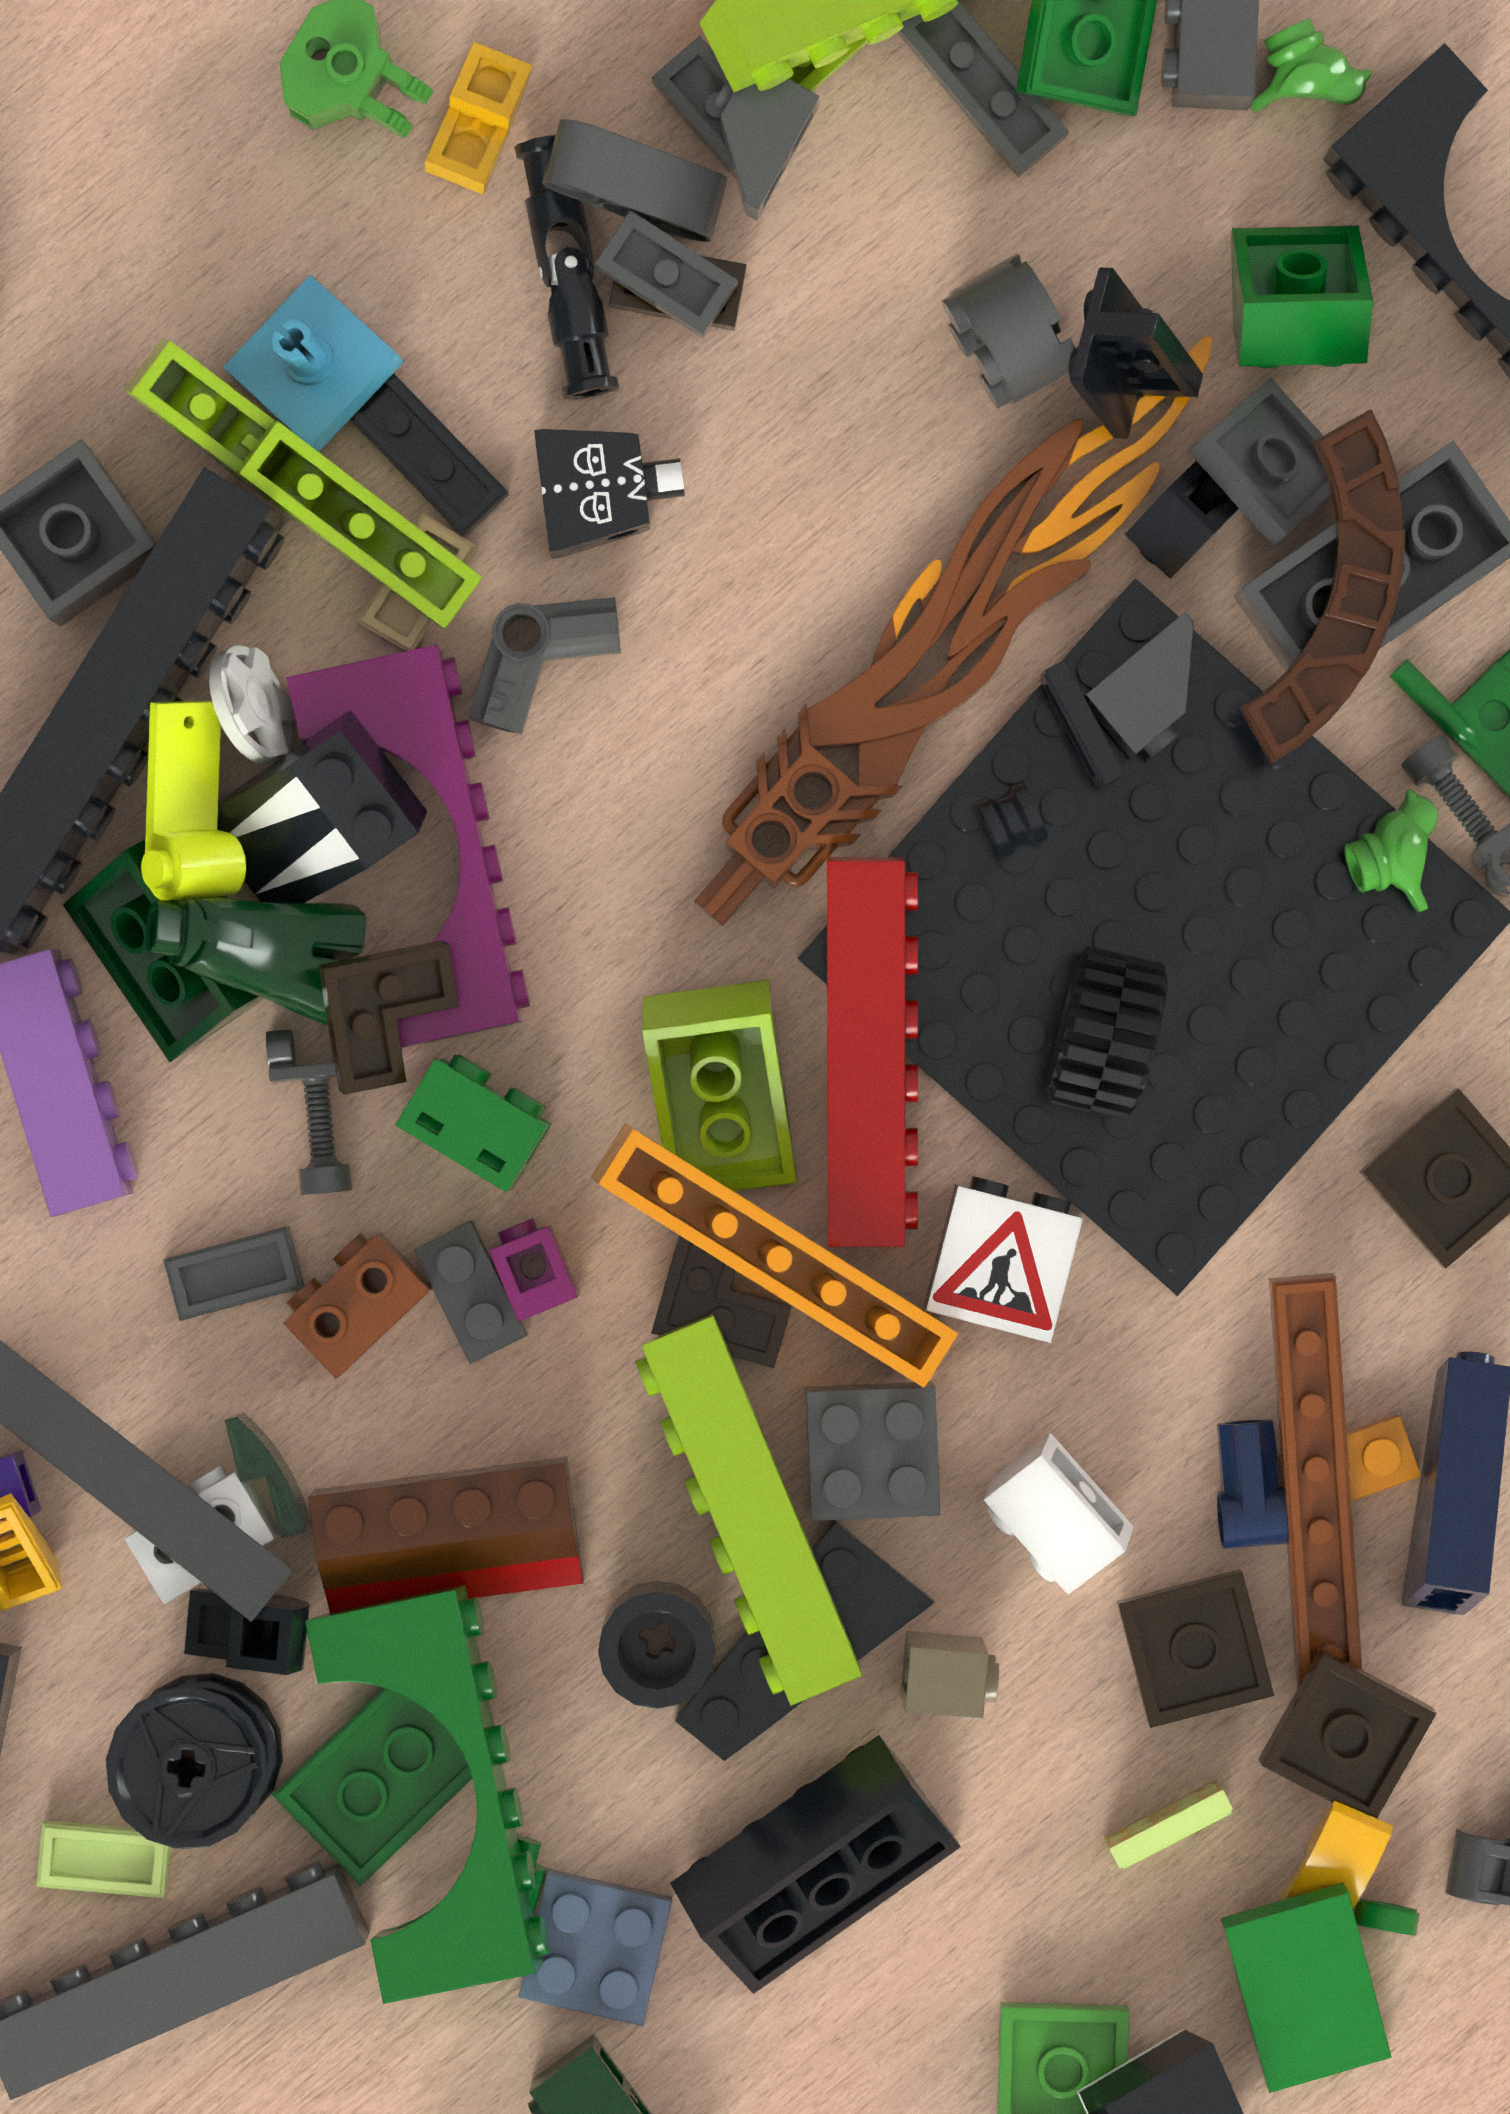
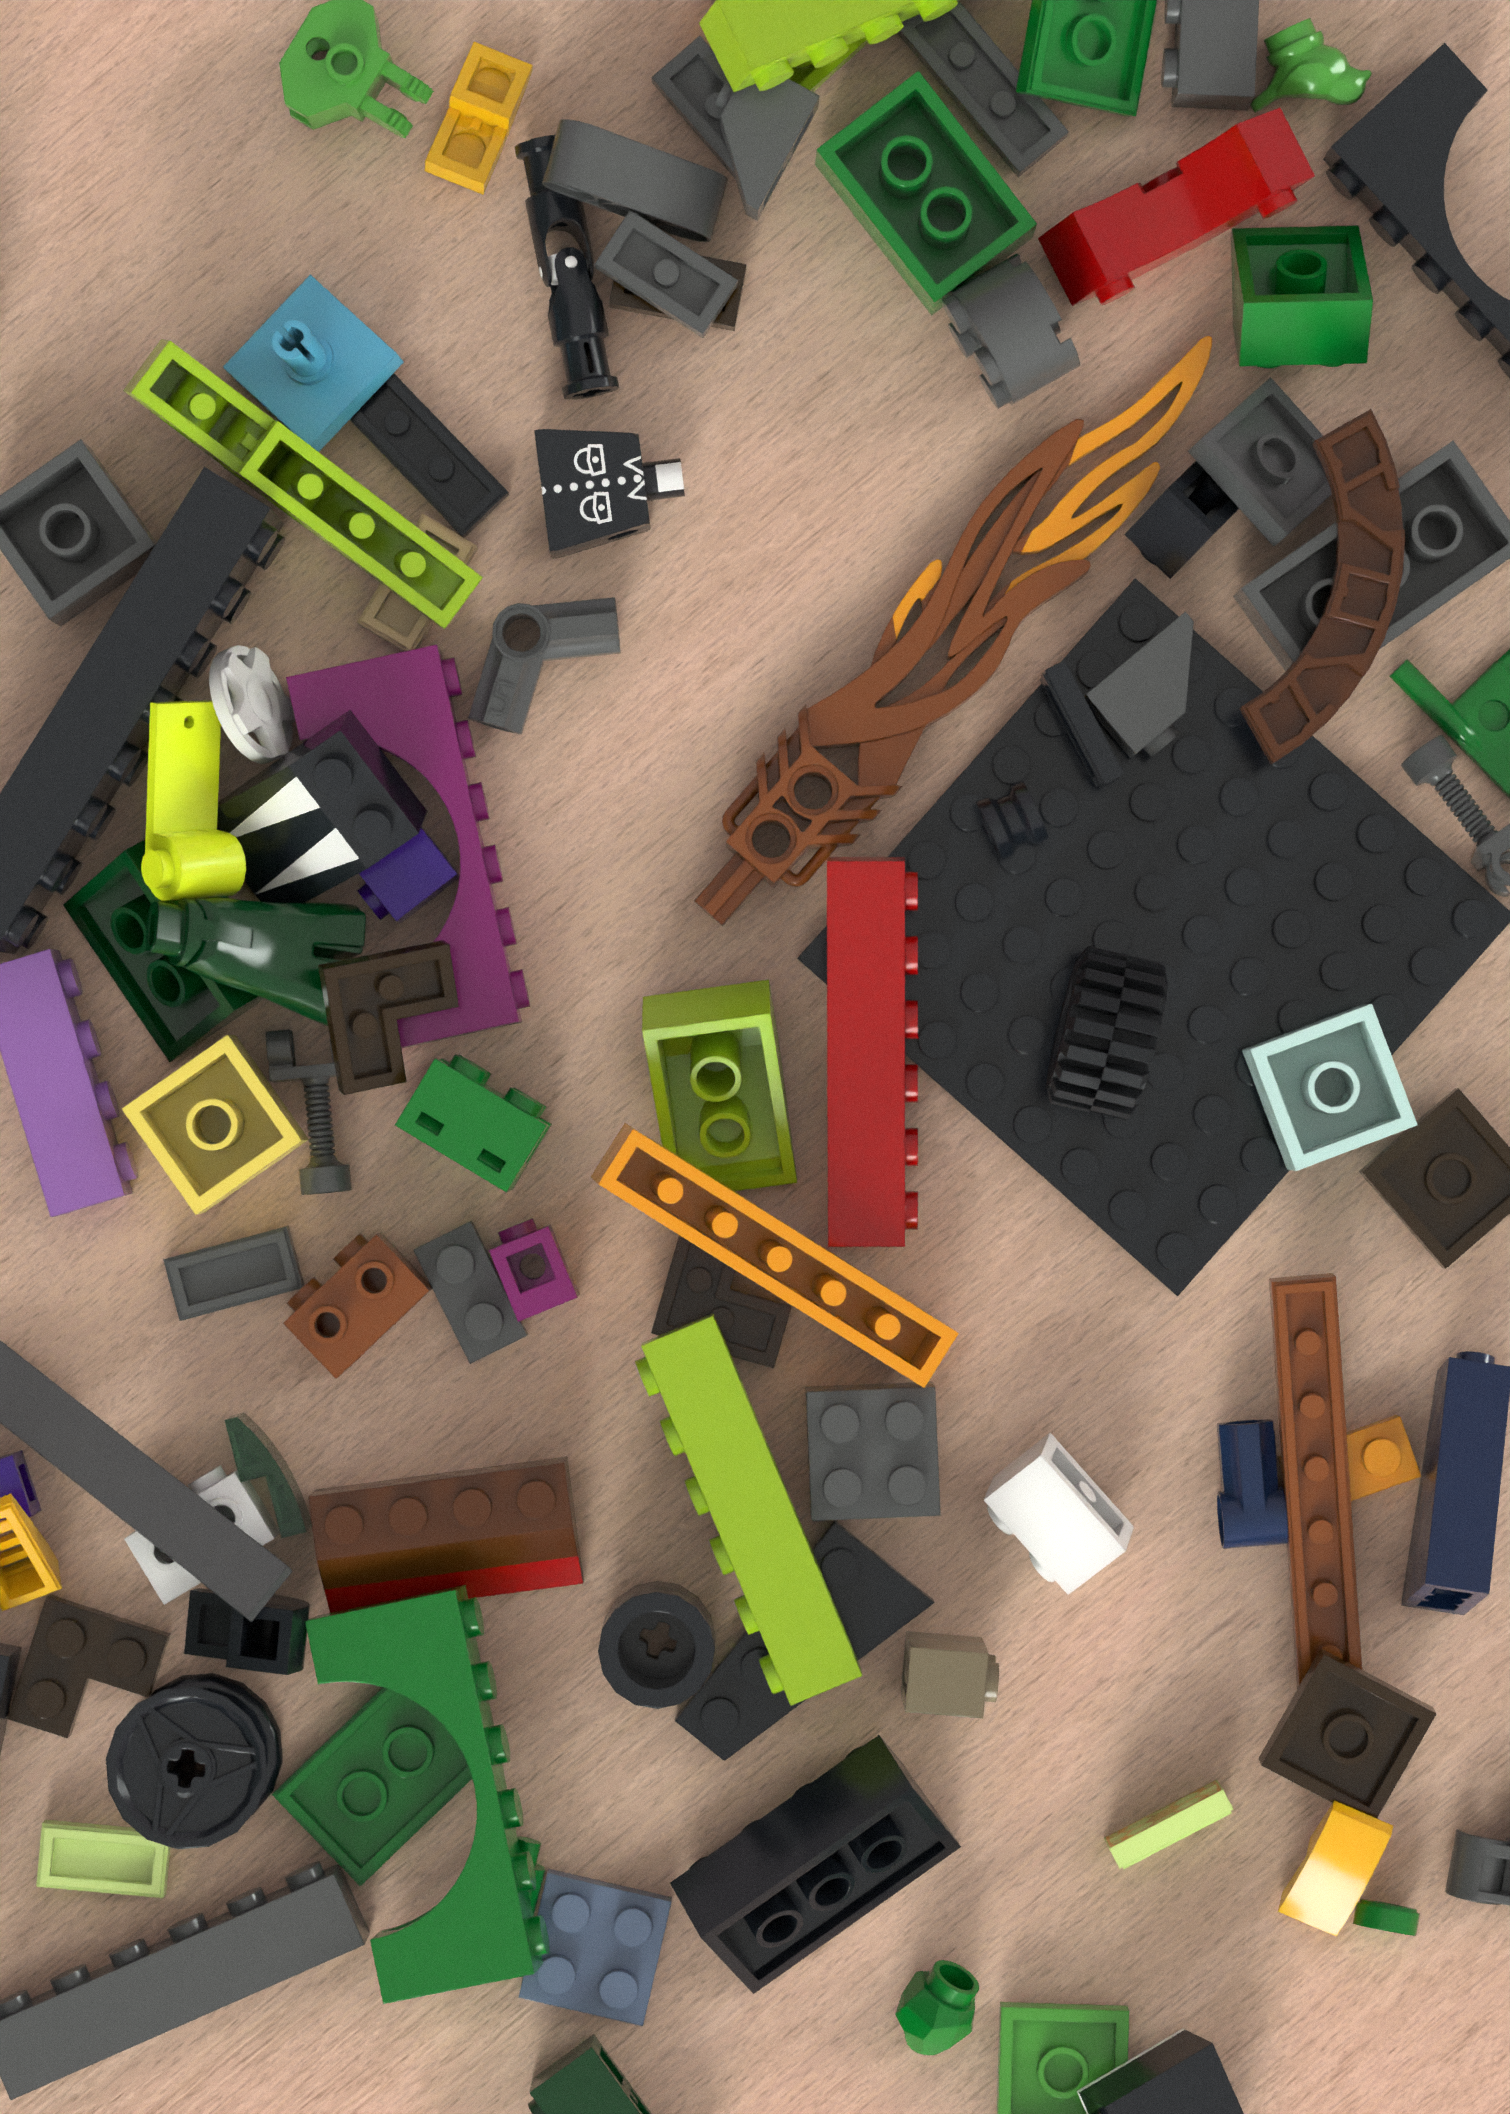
(76, 1646): none -> dark brown plate
(215, 1124): none -> light yellow brick
(407, 878): none -> dark purple brick
(924, 192): none -> green brick
(938, 2007): none -> green rock
(1003, 1260): white piece -> none
(1126, 355): black bracket -> none
(1195, 1648): dark brown plate -> none
(1208, 192): none -> red brick
(1306, 1987): green tile -> none
(1329, 1087): none -> light aqua brick
(1395, 850): bright green animal -> none

